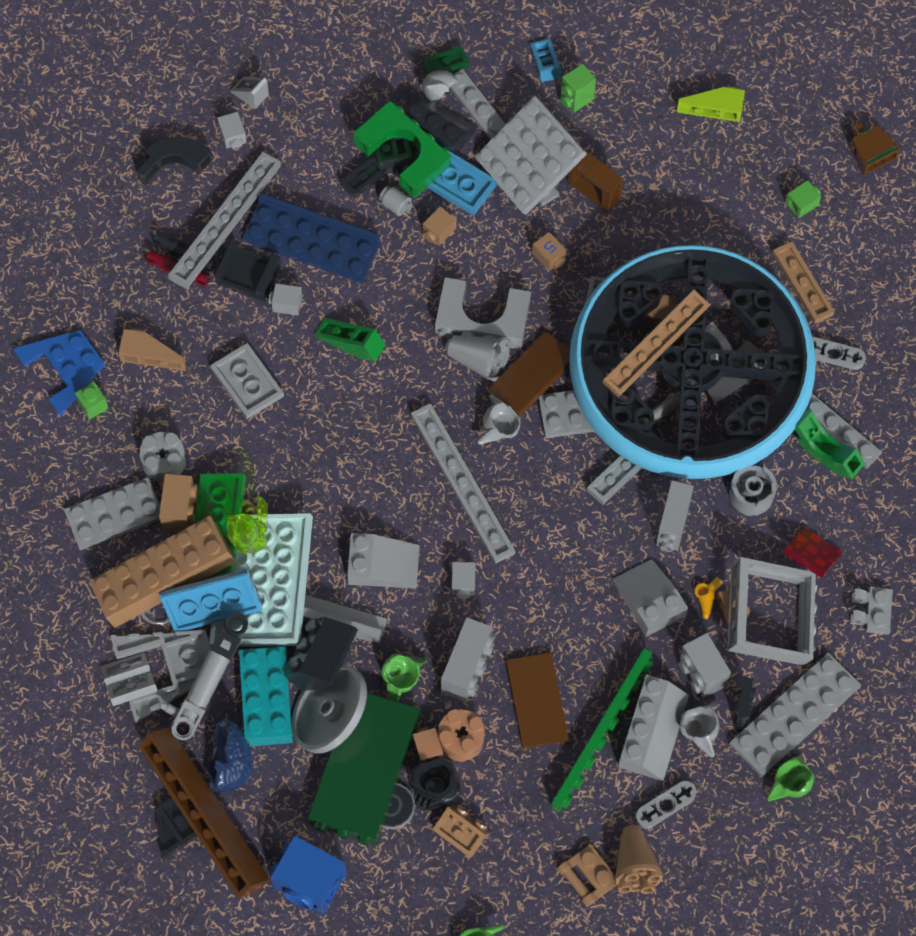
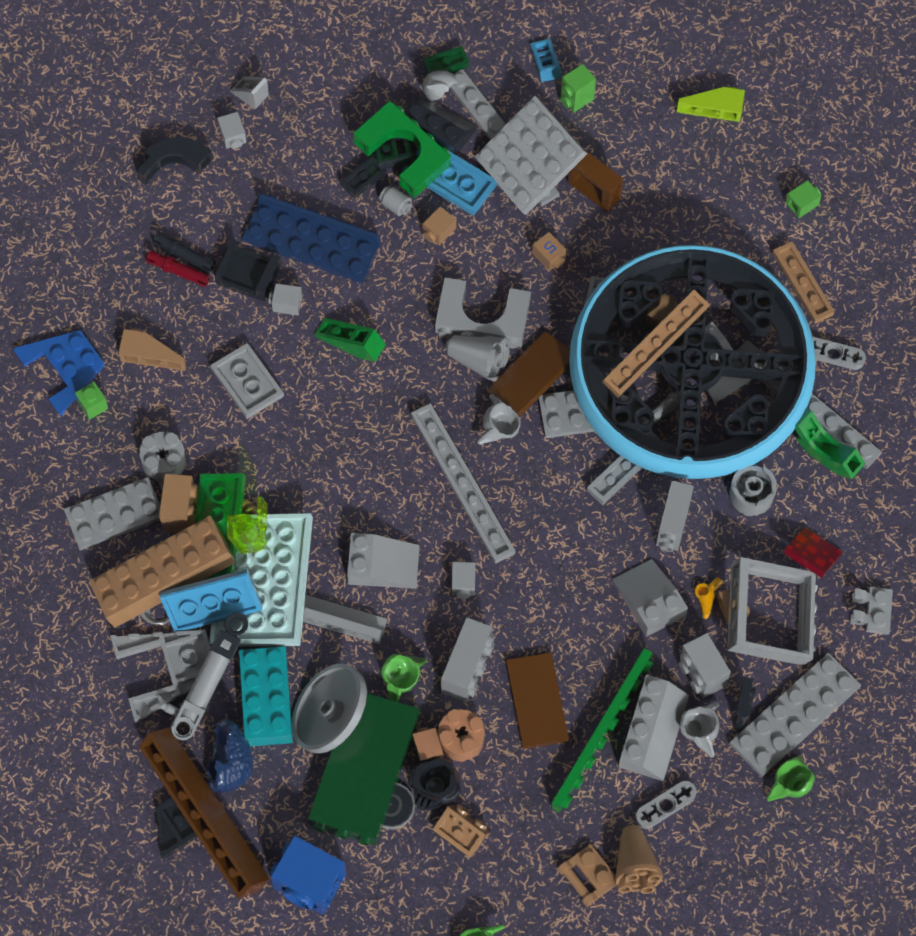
(128, 679): light grey slope -> none
(224, 220): light grey plate -> none
(320, 653): black slope -> none
(872, 148): reddish brown torso -> none

